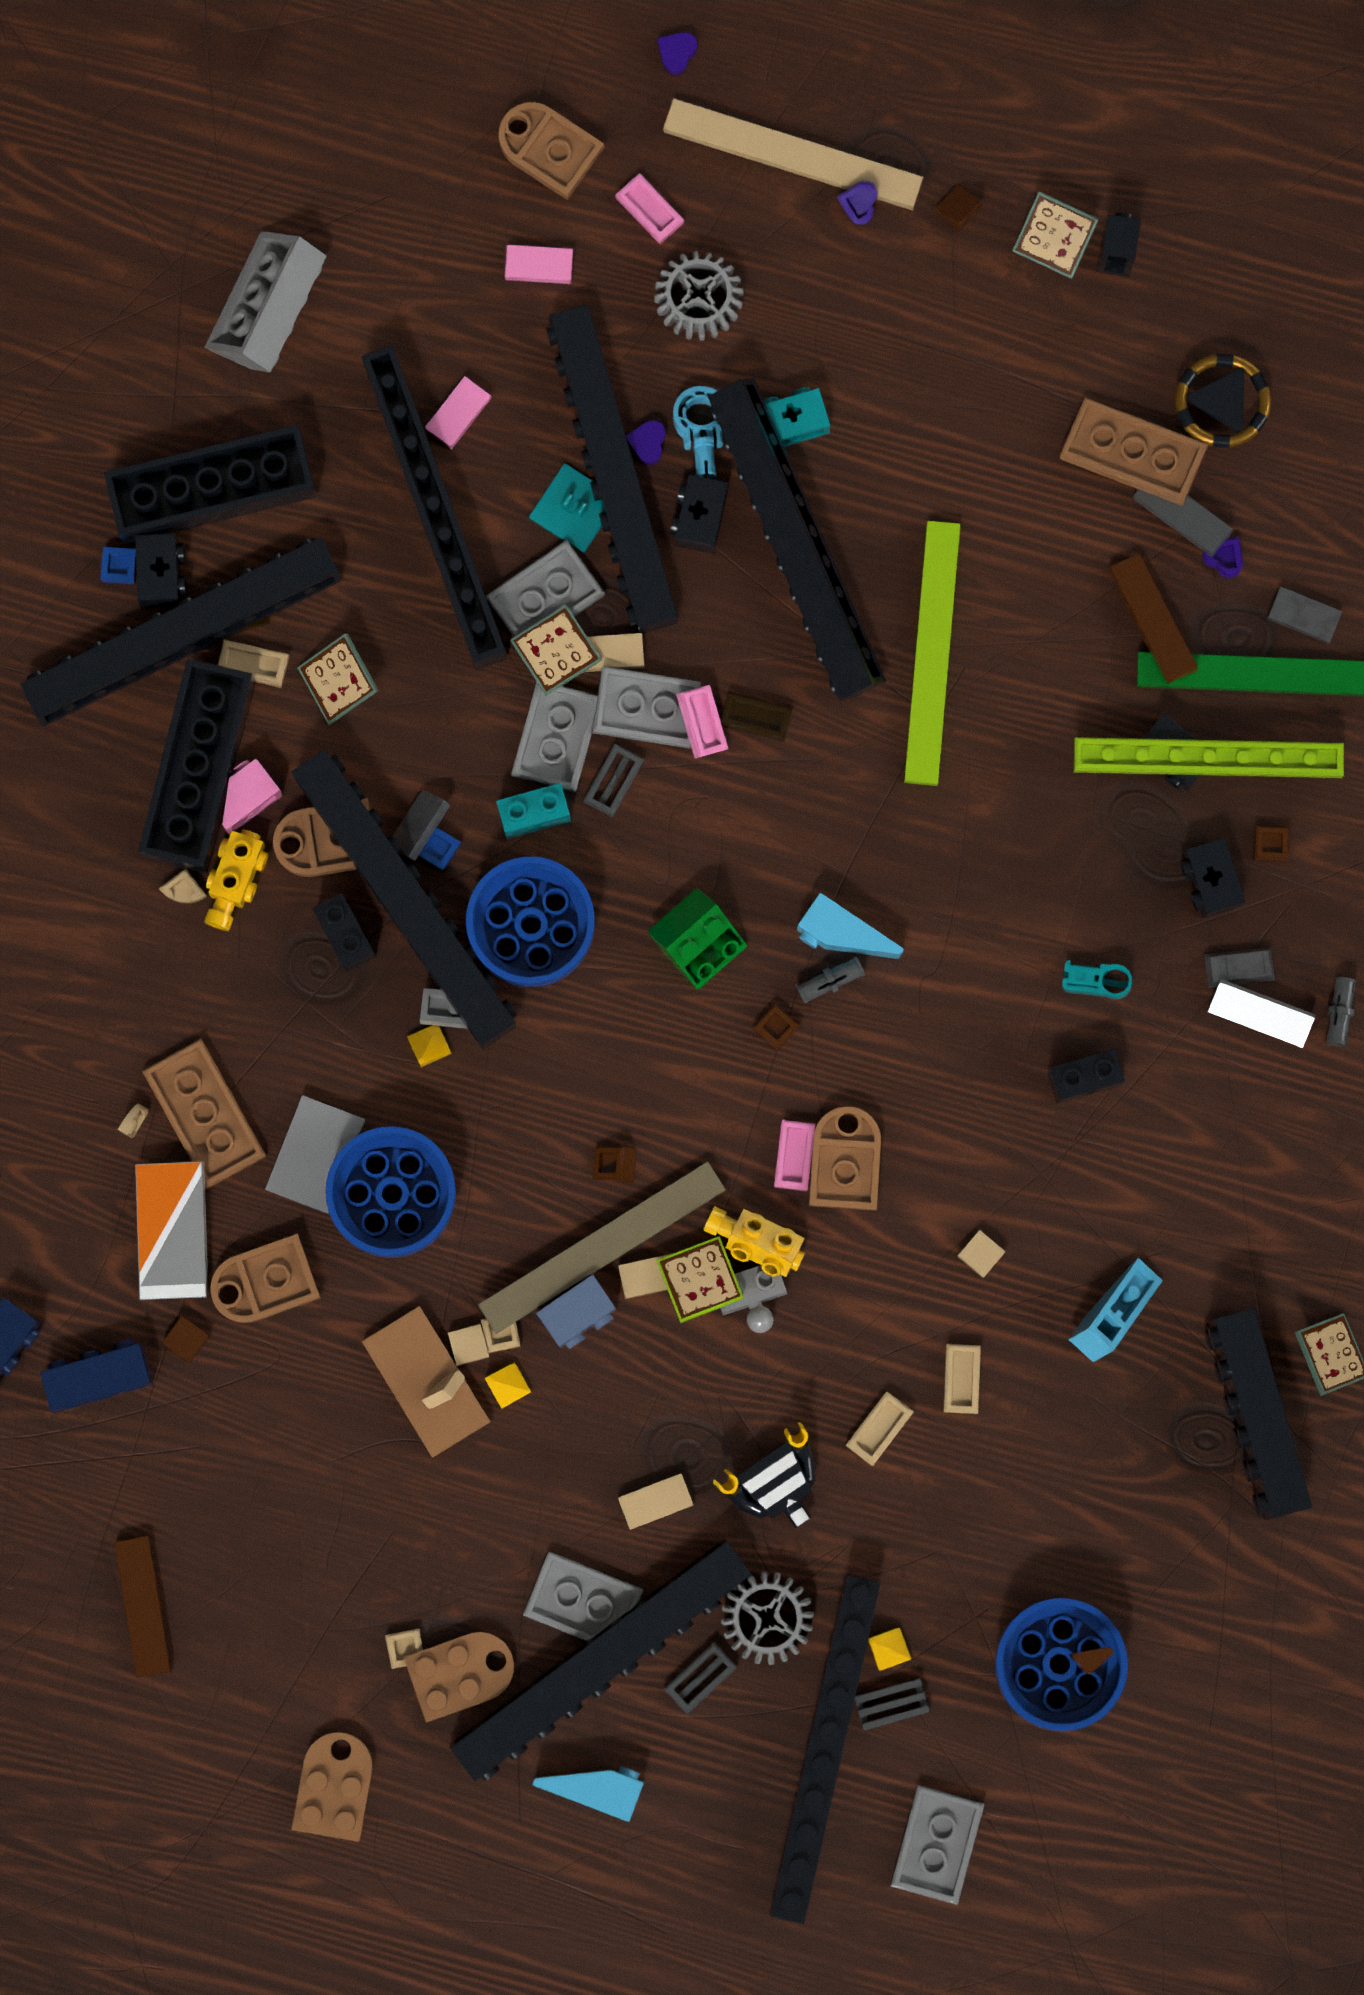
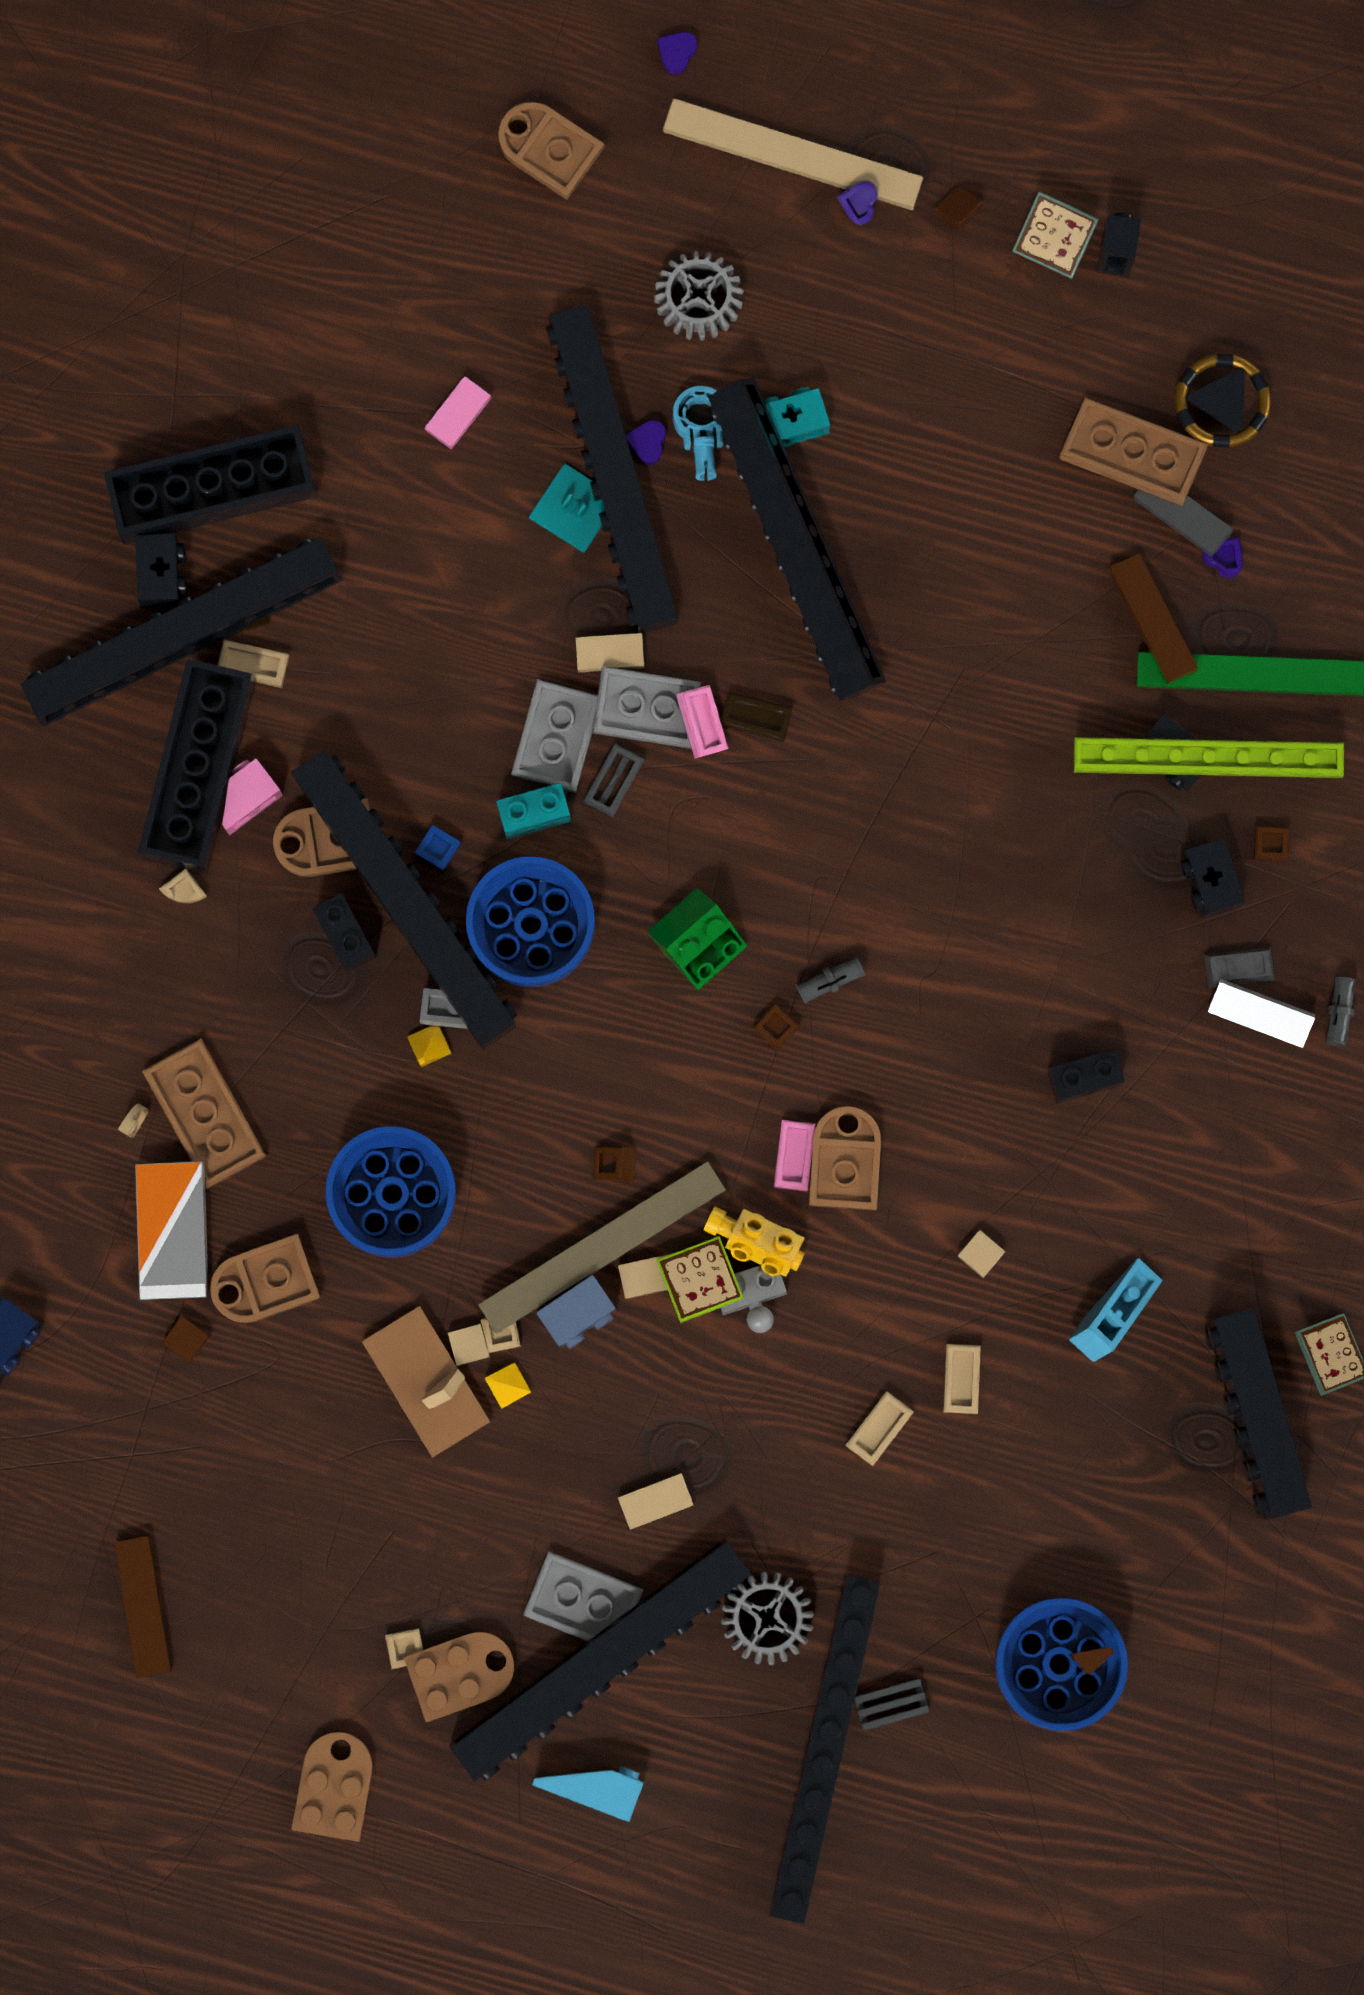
(96, 1376): dark blue brick -> none
(118, 565): blue tile -> none
(237, 867): yellow brick -> none
(266, 300): light grey slope -> none
(309, 1151): light grey tile -> none
(338, 679): piece -> none
(420, 823): flat silver tile -> none
(434, 508): black brick -> none
(539, 264): bright pink tile -> none
(544, 588): light grey tile -> none
(555, 650): piece -> none
(649, 208): bright pink tile -> none
(678, 1698): dark grey tile -> none
(701, 533): black brick -> none
(776, 1481): torso -> none
(840, 930): medium azure slope -> none
(889, 1649): yellow slope -> none
(932, 653): lime tile -> none
(937, 1844): light grey tile -> none
(1090, 980): teal piece -> none
(1304, 615): flat silver tile -> none

